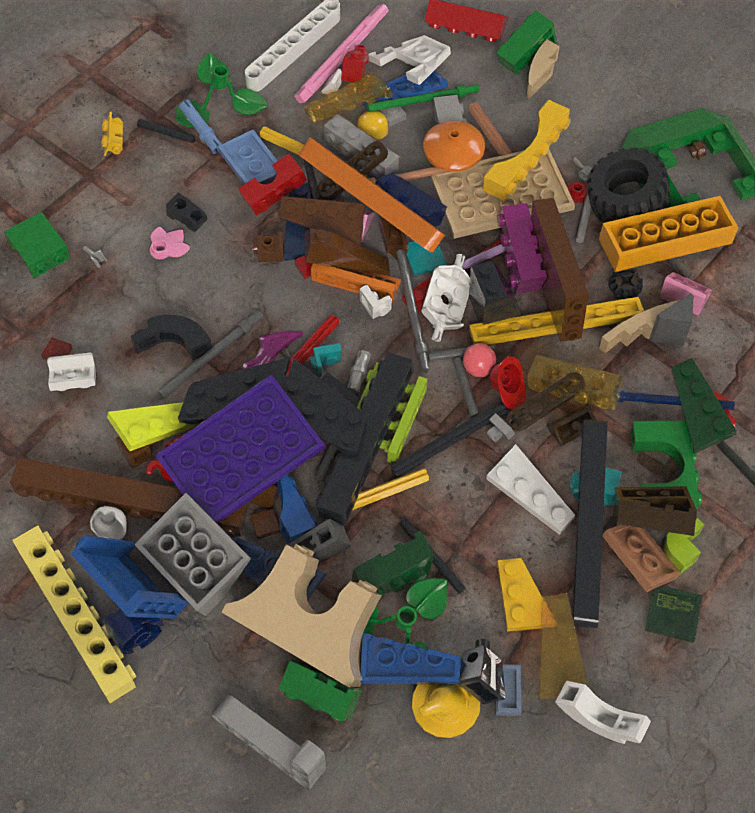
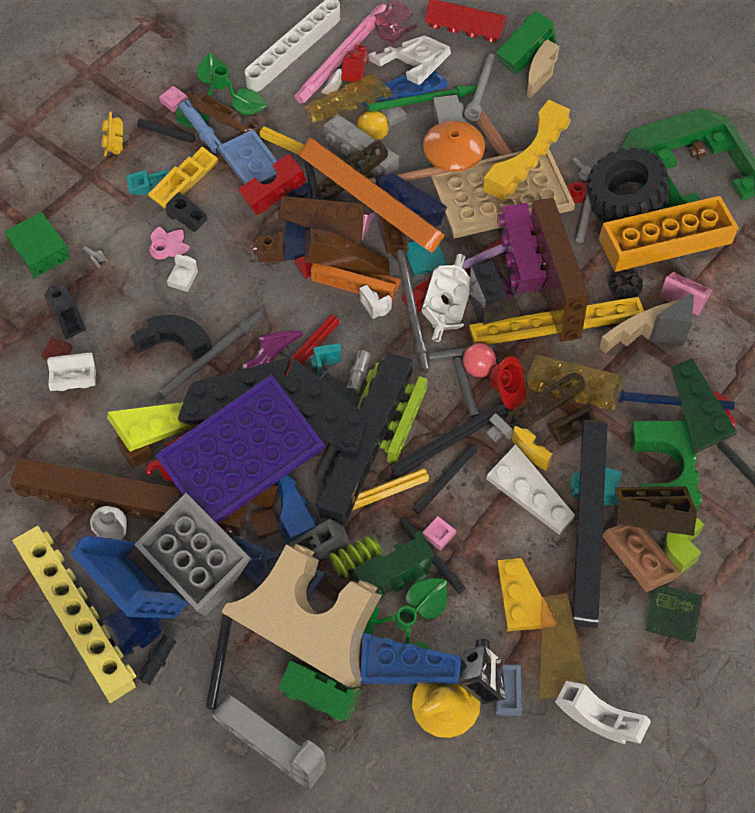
(60, 301): none -> black torso
(142, 183): none -> teal slope
(156, 660): none -> black pin
(172, 98): none -> bright pink plate
(183, 177): none -> yellow slope
(183, 273): none -> white bracket
(219, 111): none -> reddish brown plate
(219, 662): none -> black bar
(355, 556): none -> lime piece
(388, 27): none -> clear pink helmet
(439, 533): none -> bright pink plate
(444, 479): none -> black bar
(473, 109): none -> light grey piece
(526, 442): none -> yellow slope

